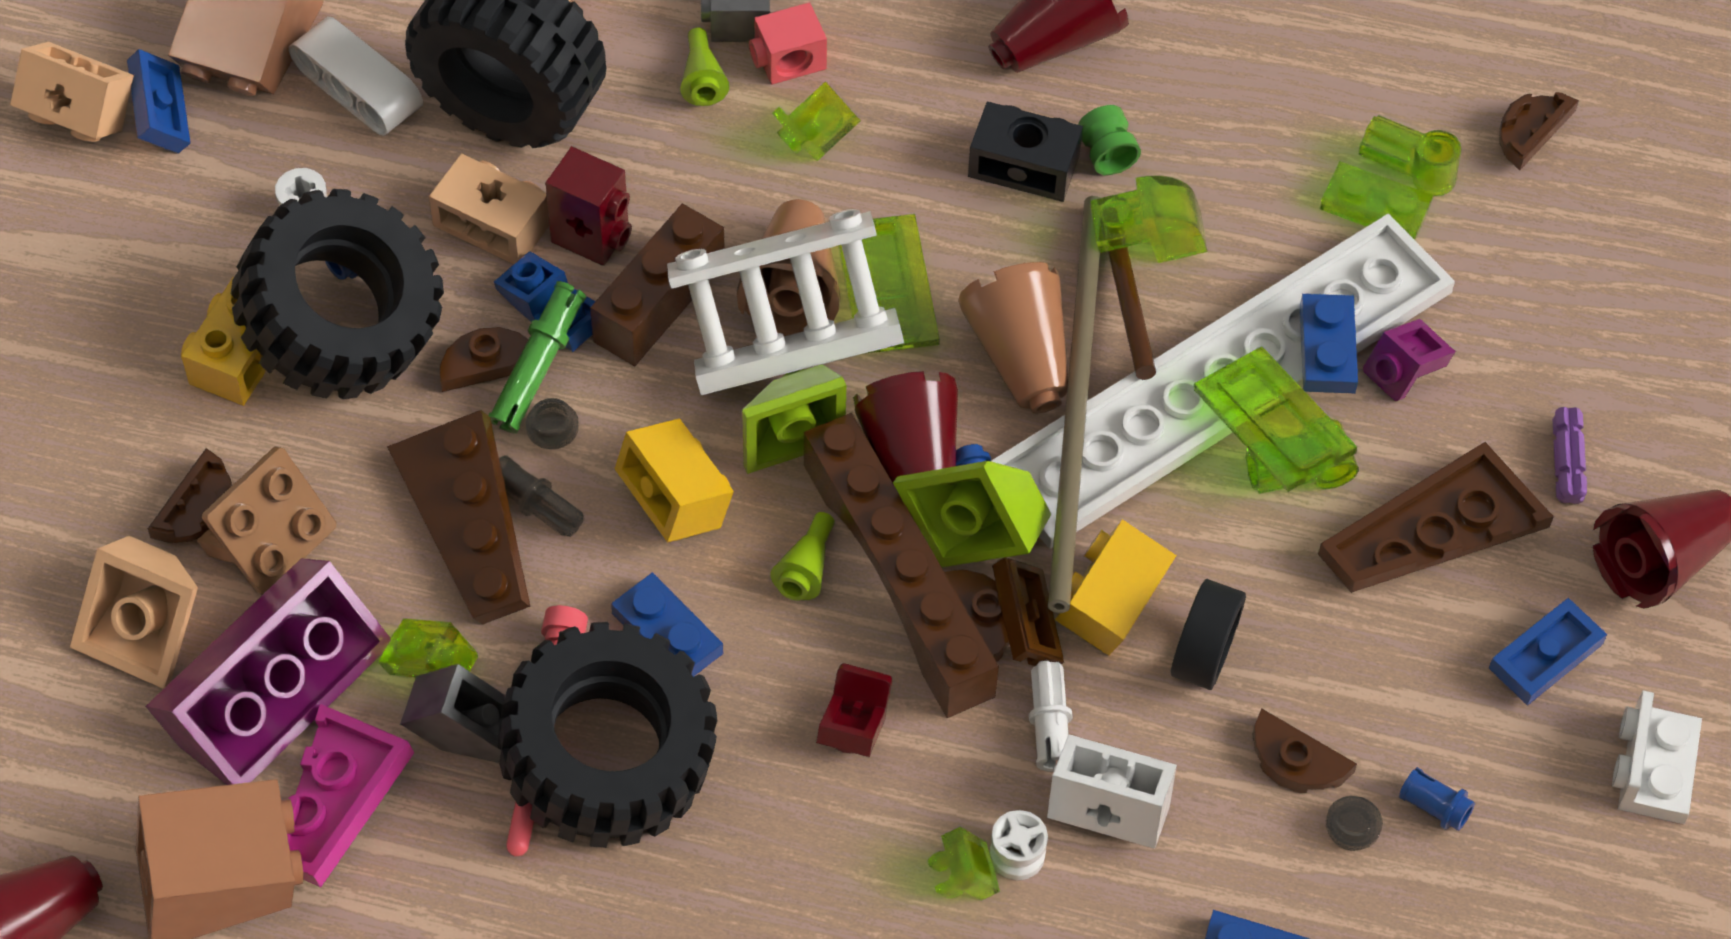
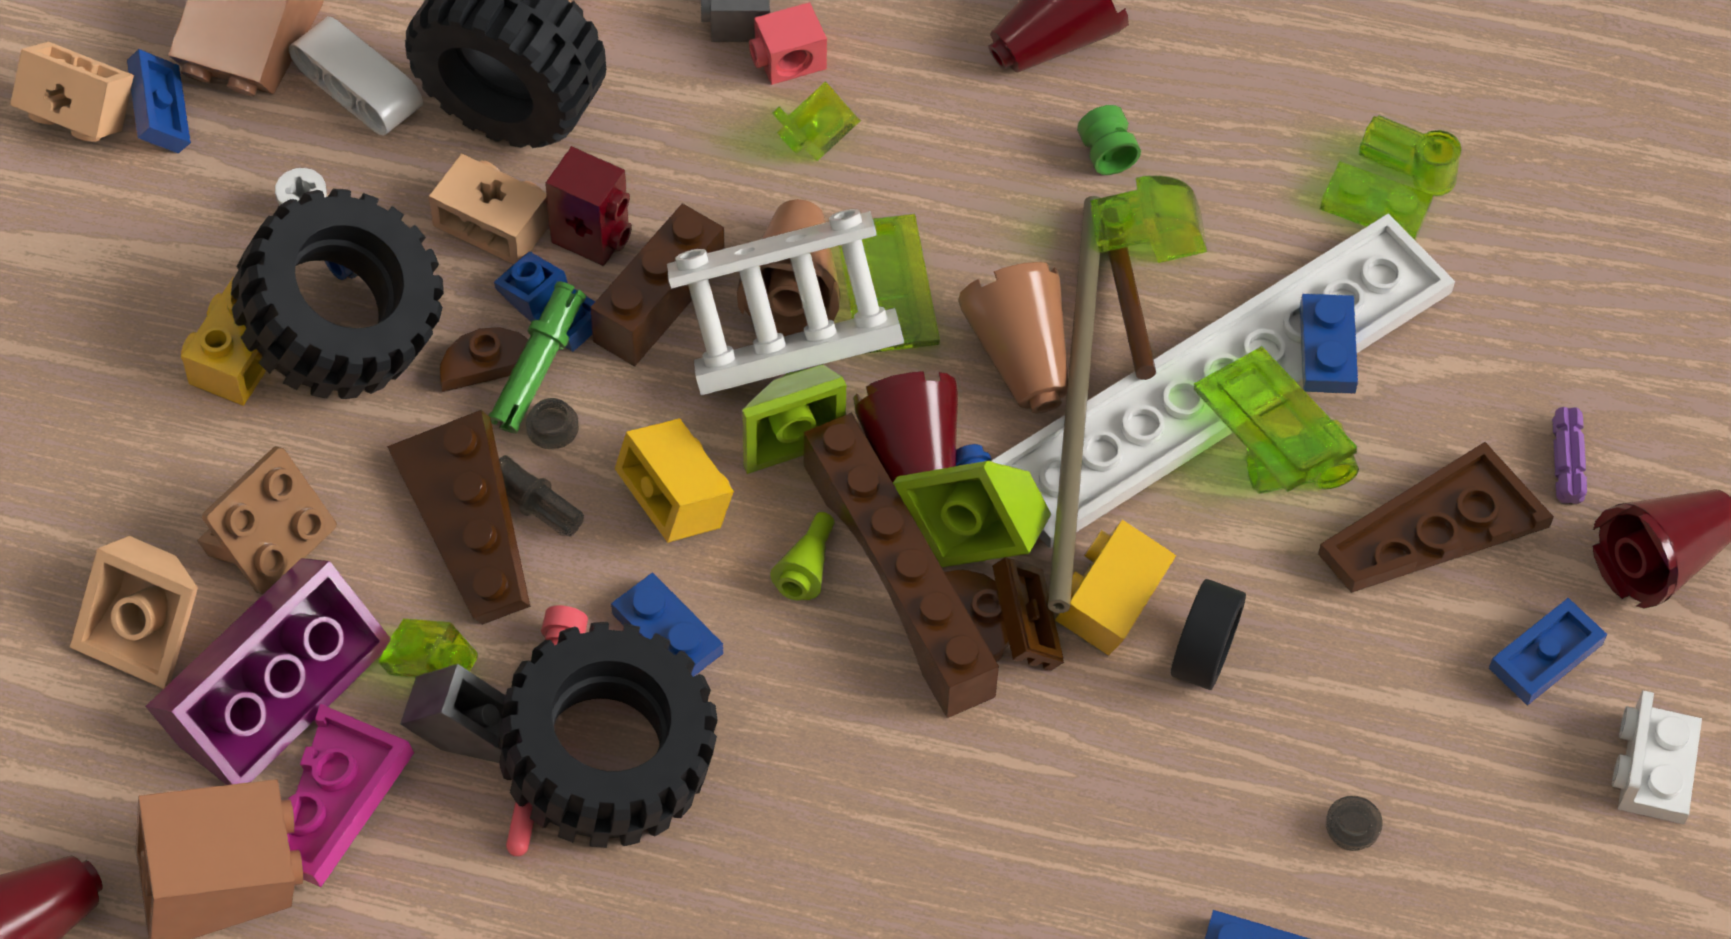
(182, 514): reddish brown plate -> none
(703, 77): lime cone -> none
(855, 710): dark red bracket -> none
(969, 866): clear neon green tile -> none
(1022, 832): white wheel -> none
(1025, 151): black brick -> none
(1049, 713): white axle -> none
(1111, 791): white brick -> none
(1296, 758): reddish brown plate -> none
(1406, 355): magenta bracket -> none
(1437, 799): blue pin -> none
(1532, 123): reddish brown plate -> none

